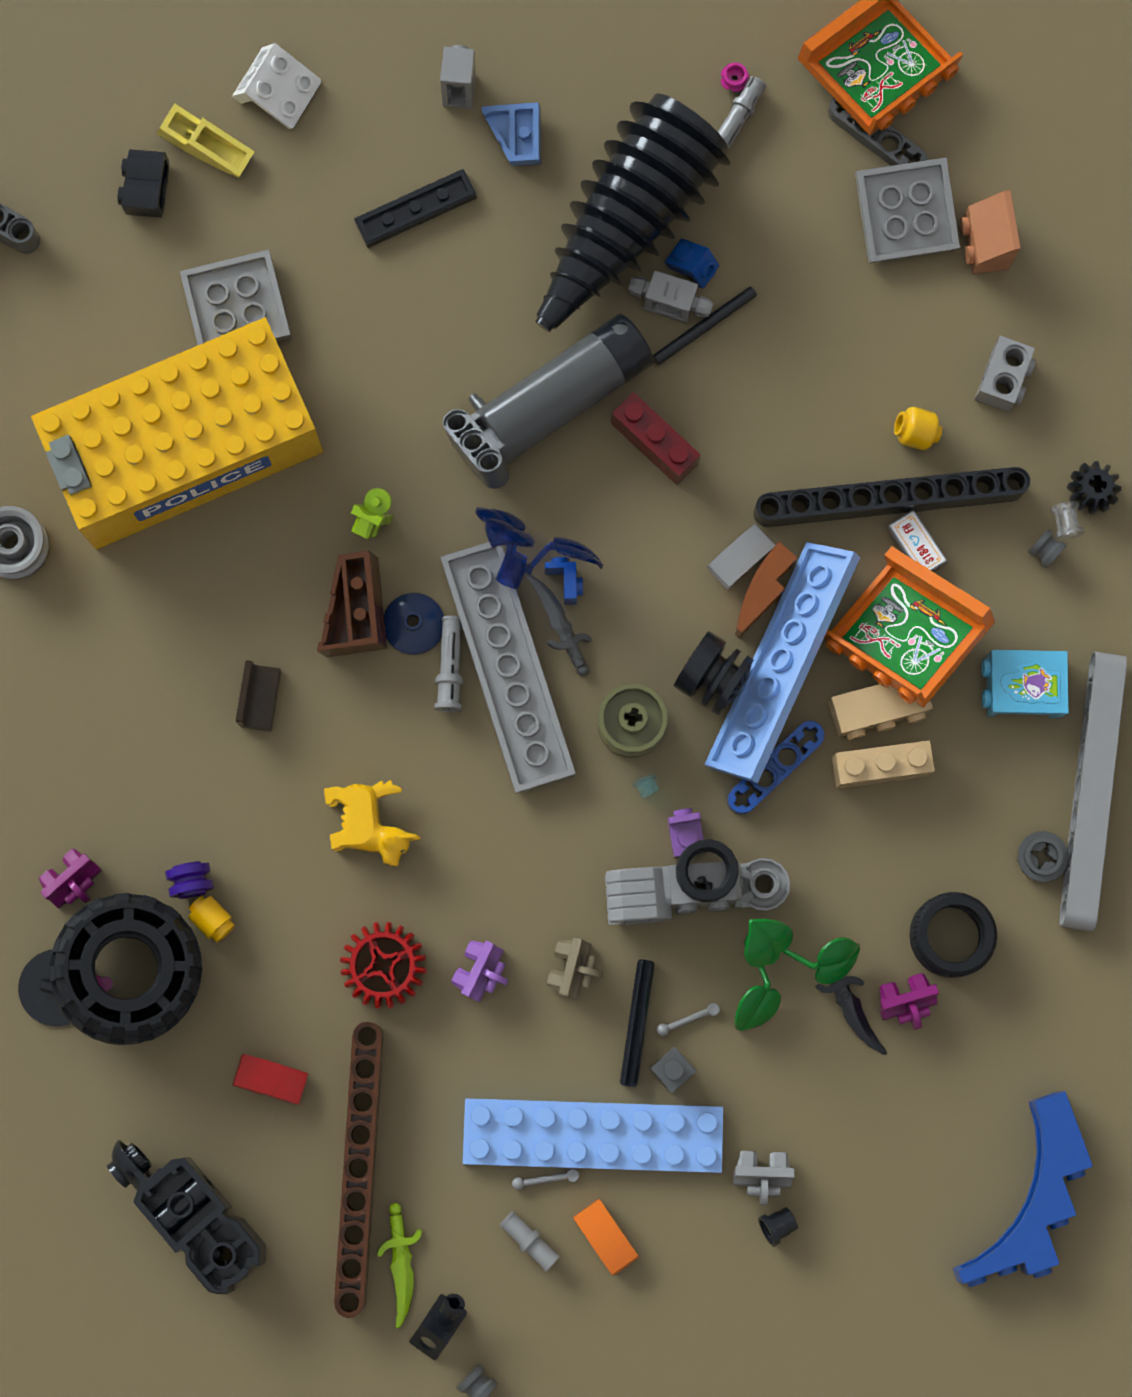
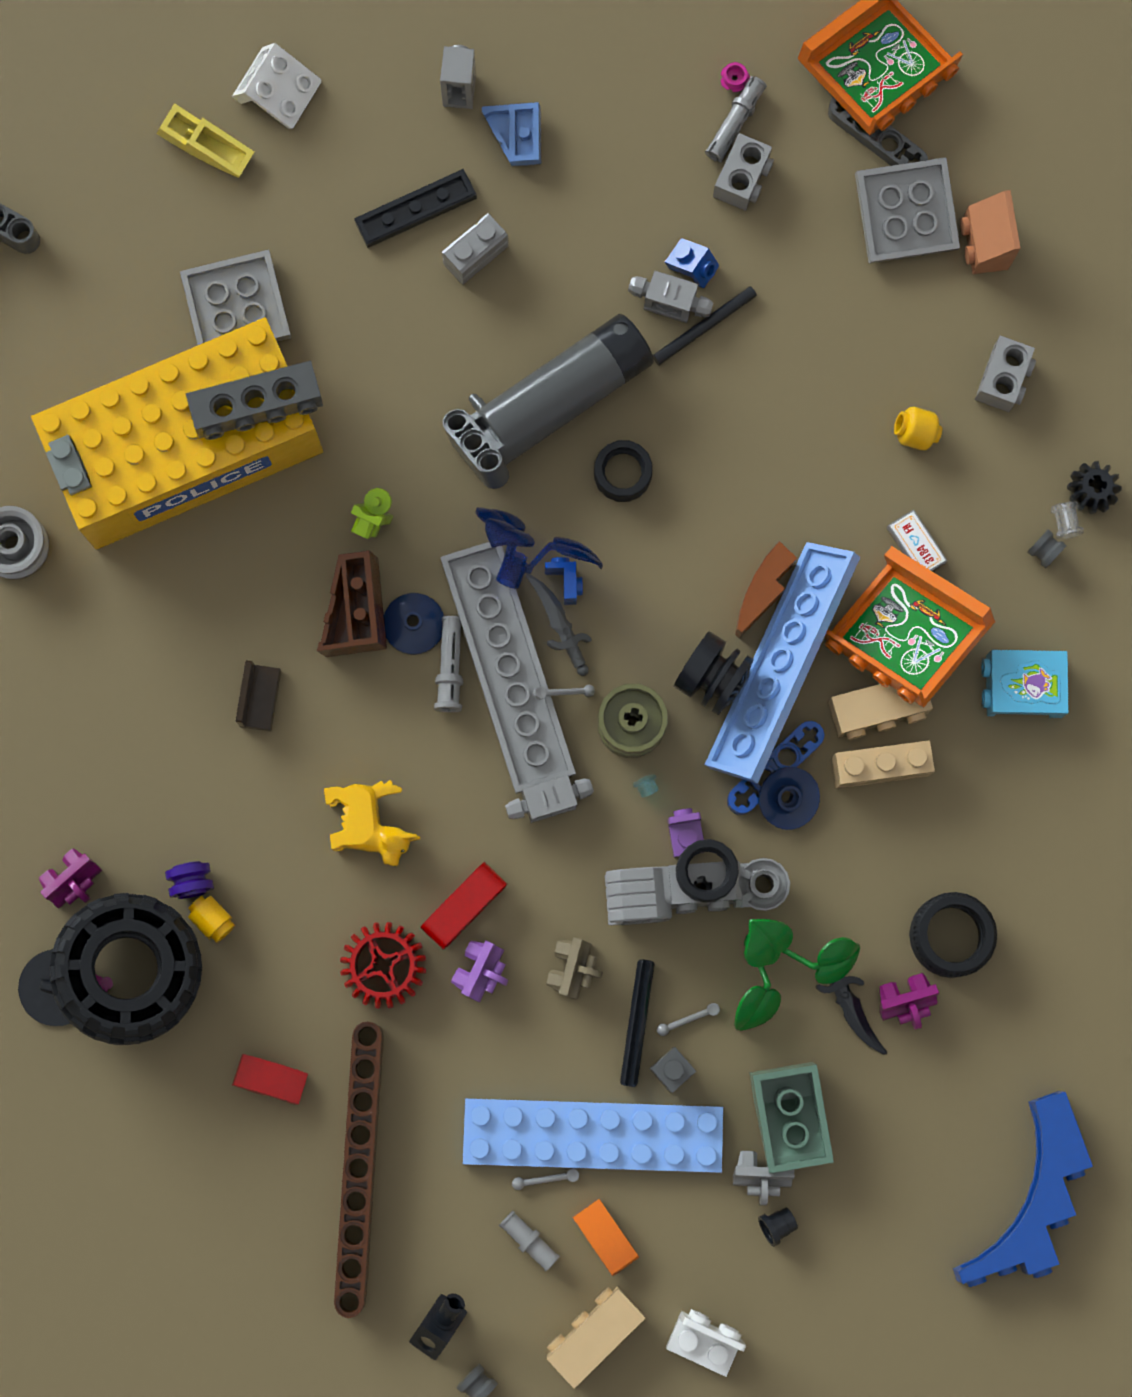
(144, 183): black brick -> none
(191, 1217): black brick -> none
(237, 394): none -> dark grey brick
(400, 1264): lime piece -> none
(463, 905): none -> red beam
(475, 249): none -> light grey brick
(540, 692): none -> light grey hinge
(549, 798): none -> light grey piece
(594, 1336): none -> tan brick
(632, 449): none -> black tyre
(633, 202): black cone -> none
(655, 438): dark red brick -> none
(704, 1343): none -> white bracket
(738, 170): none -> light grey brick
(740, 556): light grey slope -> none
(791, 1117): none -> sand green slope
(801, 804): none -> dark blue dish
(903, 488): black beam -> none
(1055, 849): dark grey gear -> none
(1093, 791): light grey beam -> none

